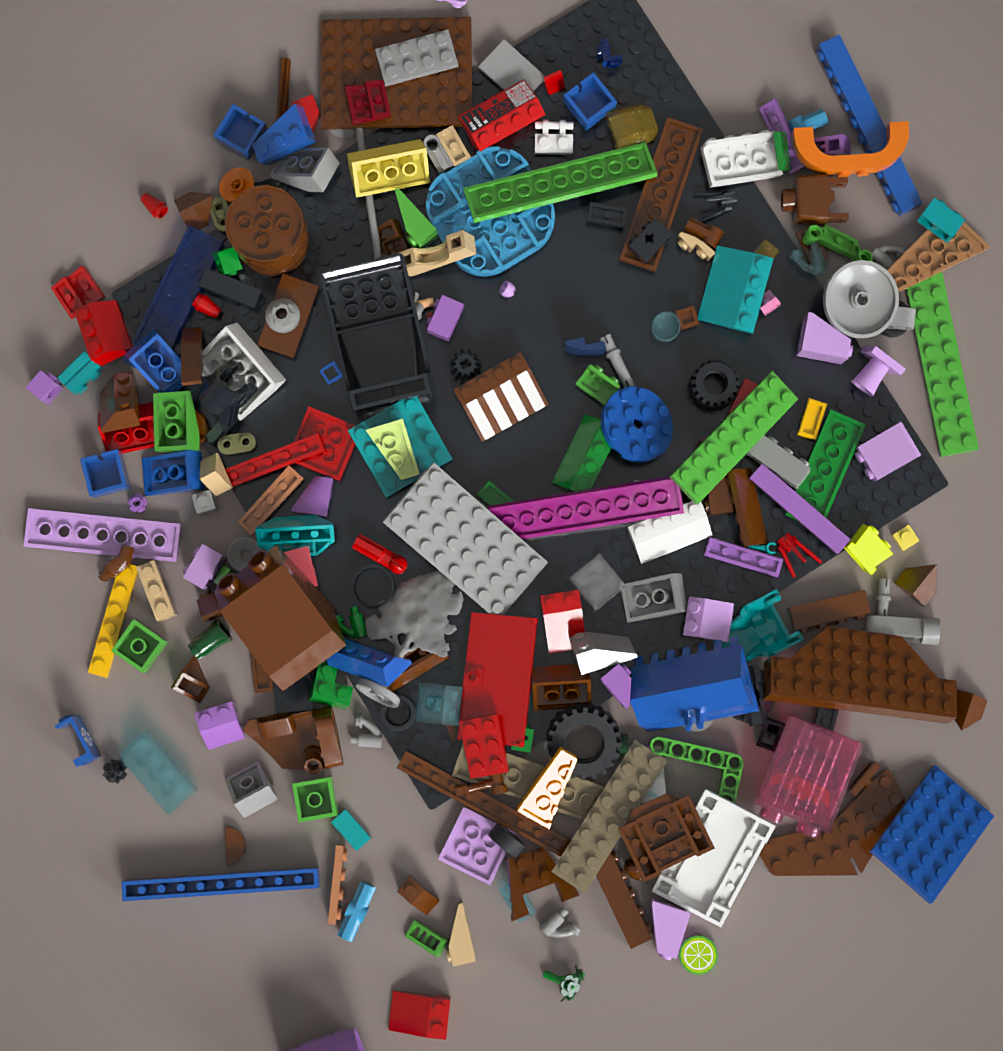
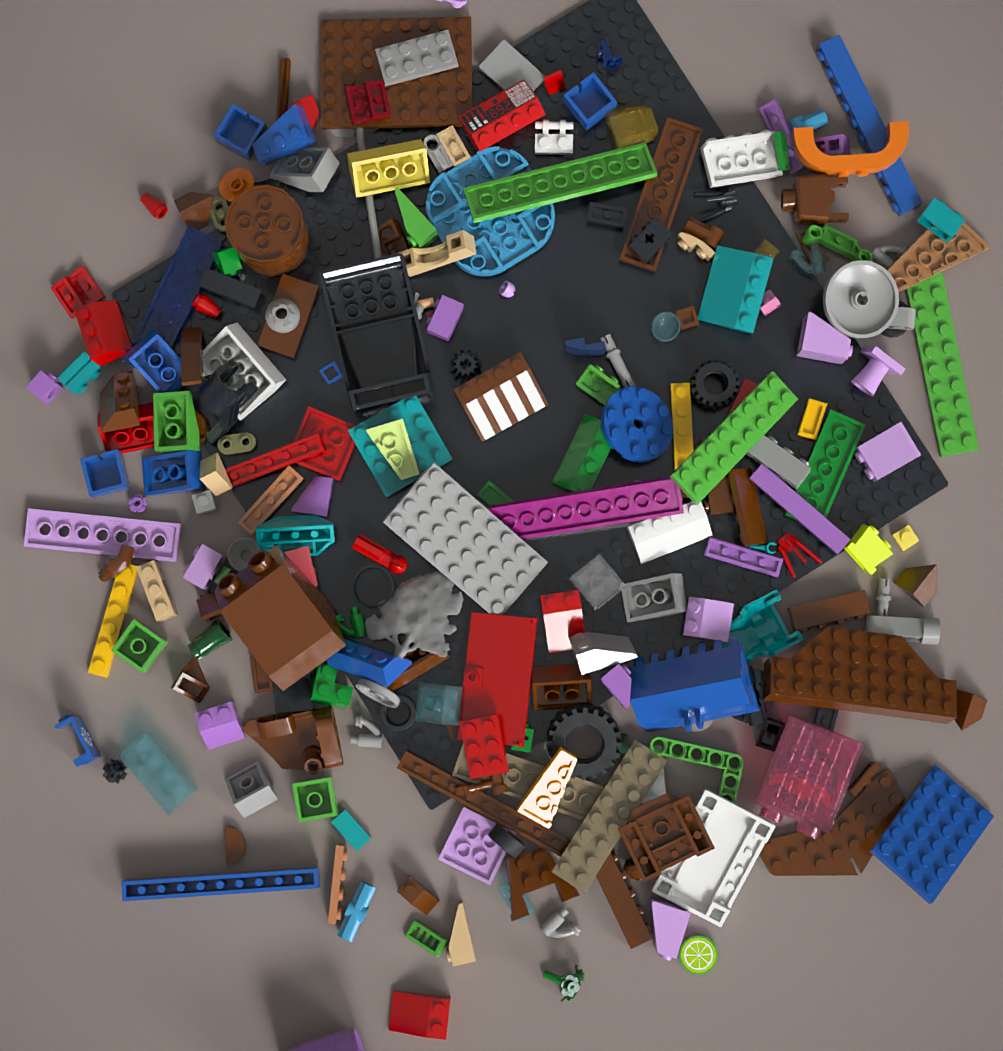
(681, 423): none -> yellow plate

